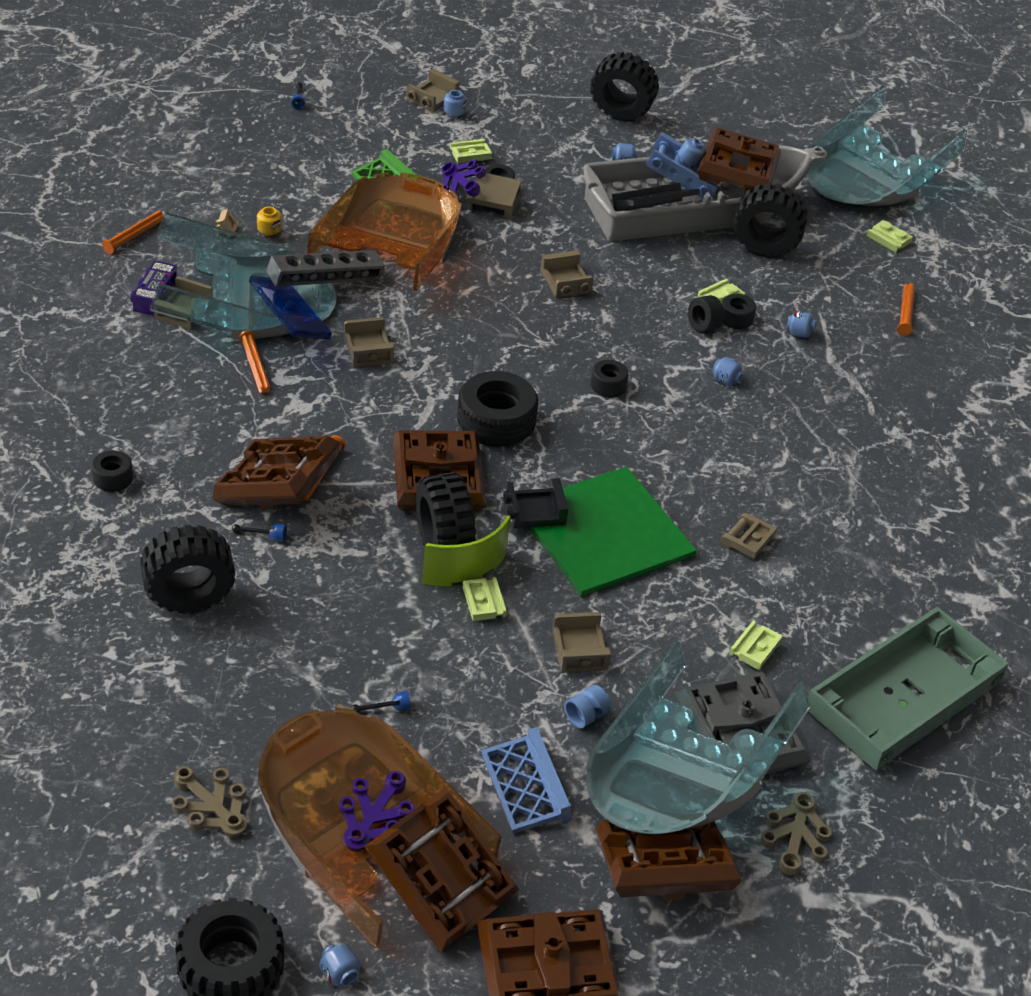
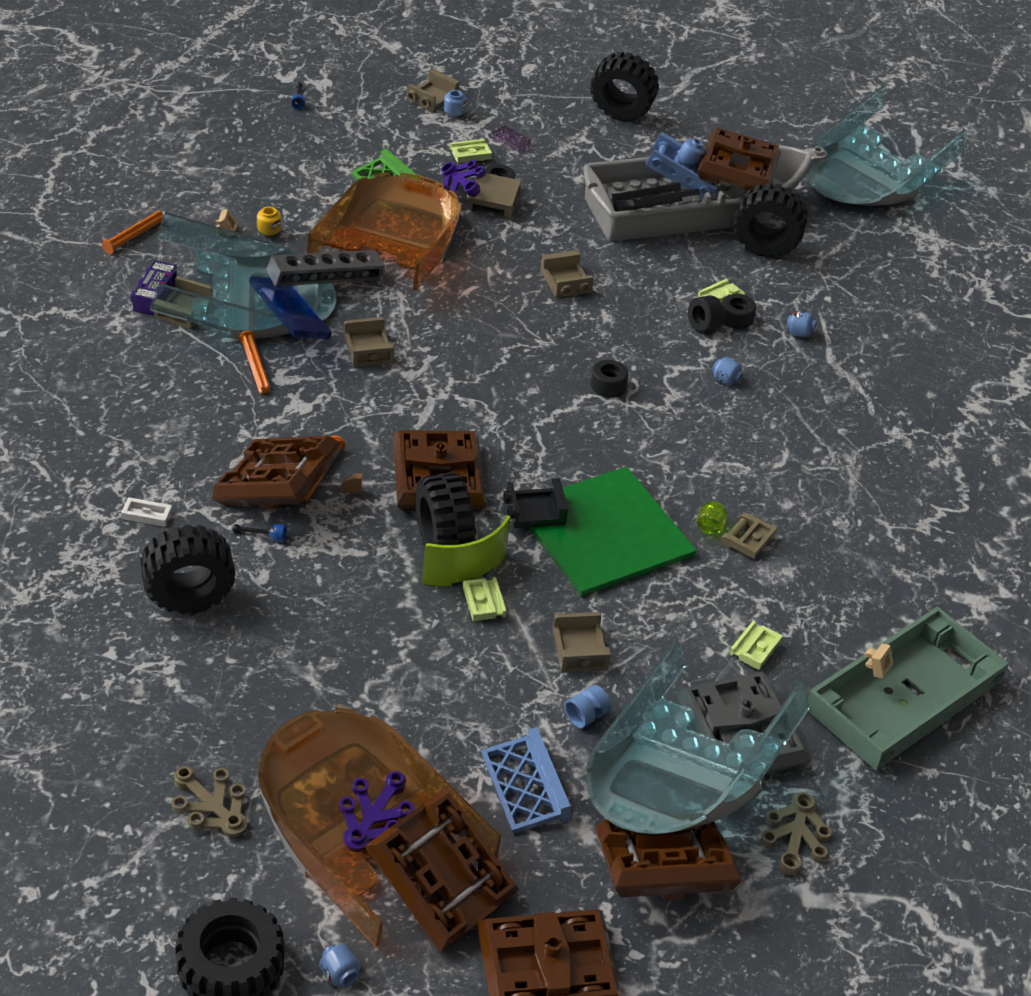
(112, 471): black tyre -> none
(146, 512): none -> white tile
(352, 484): none -> medium nougat tile
(399, 702): hinge -> none
(501, 391): black tyre -> none
(511, 138): none -> clear purple tile
(624, 151): medium blue head -> none
(712, 517): none -> clear neon green head
(879, 660): none -> tan tile
(889, 236): yellowish green plate -> none
(905, 327): orange axle -> none

